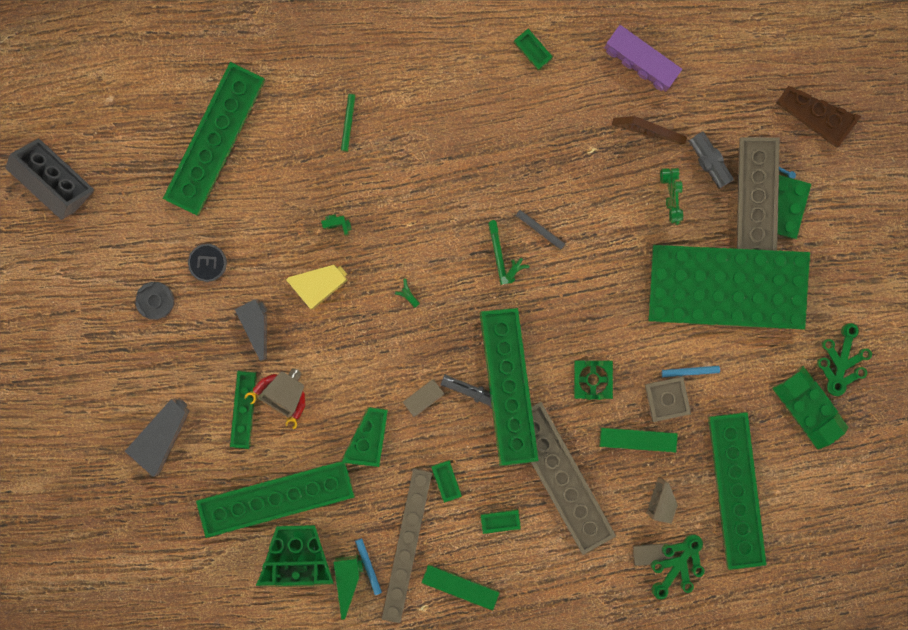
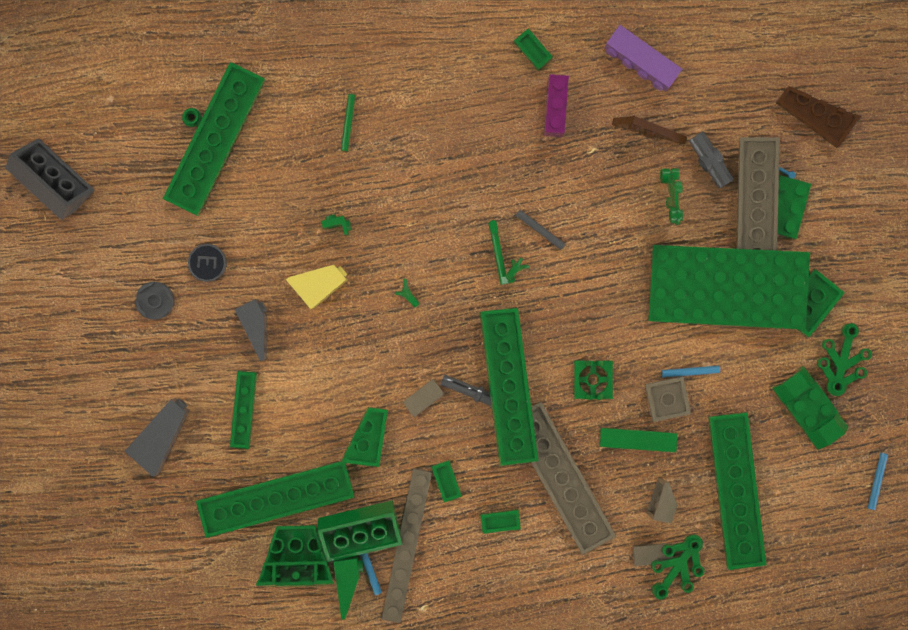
(187, 113): none -> green plate
(282, 393): dark tan torso -> none
(359, 531): none -> green slope
(460, 587): green tile -> none
(556, 105): none -> magenta brick
(820, 300): none -> green plate
(877, 481): none -> dark azure bar

